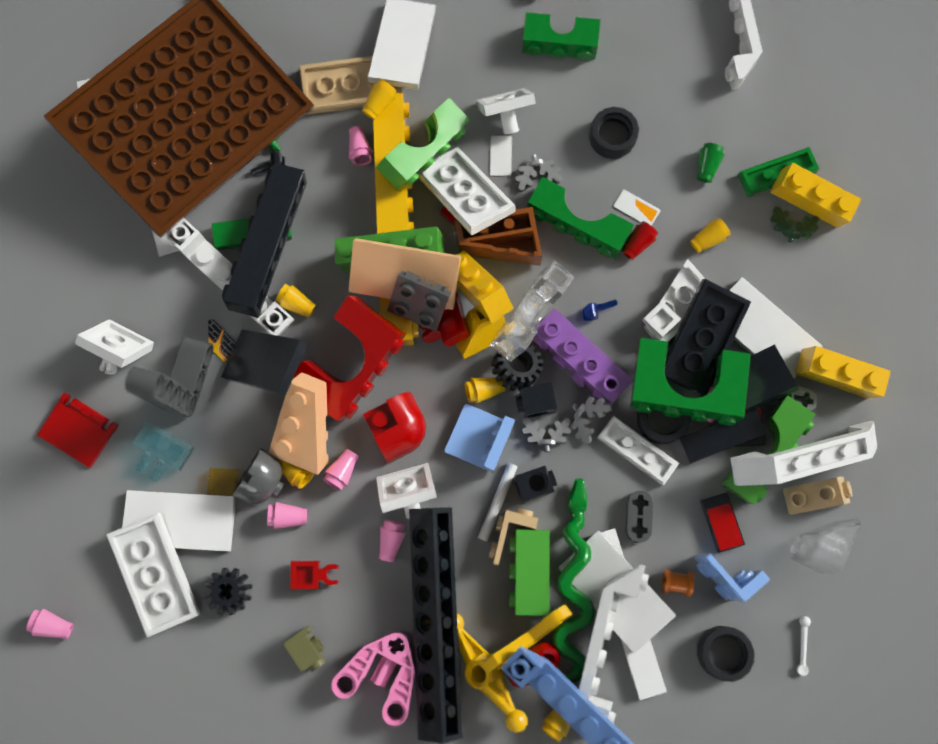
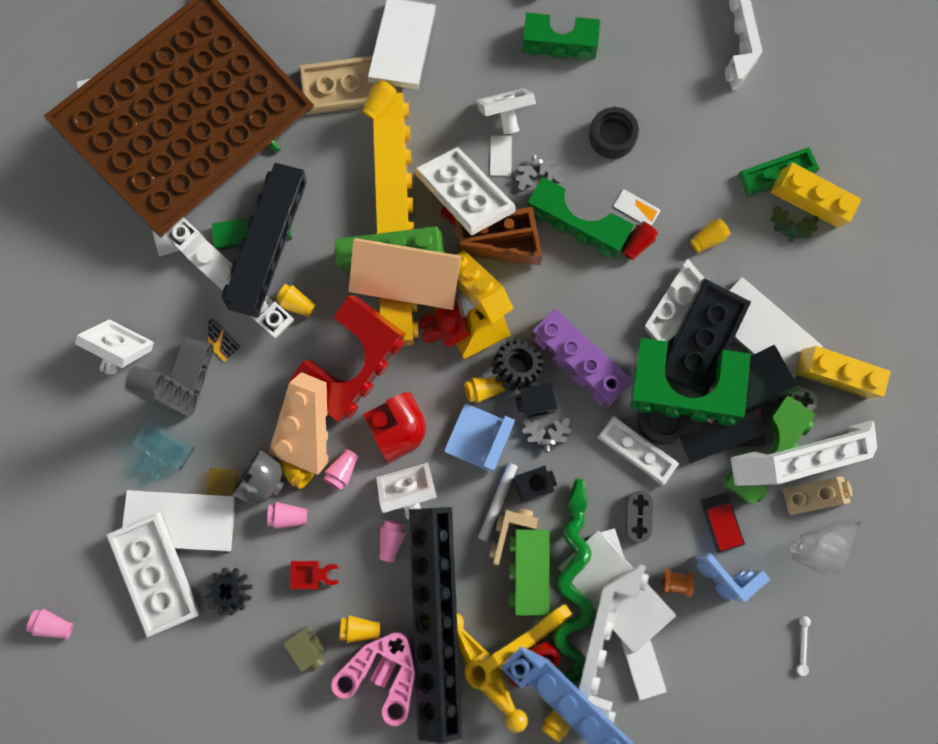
(77, 430): red piece -> none
(264, 361): black tile -> none
(274, 157): black hand -> none
(358, 629): none -> yellow cone
(359, 148): bright pink cone -> none
(404, 160): arch -> none
(418, 301): dark grey hinge -> none
(522, 323): clear arch -> none
(582, 422): light grey animal -> none
(591, 310): clear blue hand -> none
(661, 319): white tile -> none
(709, 161): green cone -> none
(746, 646): black tyre -> none

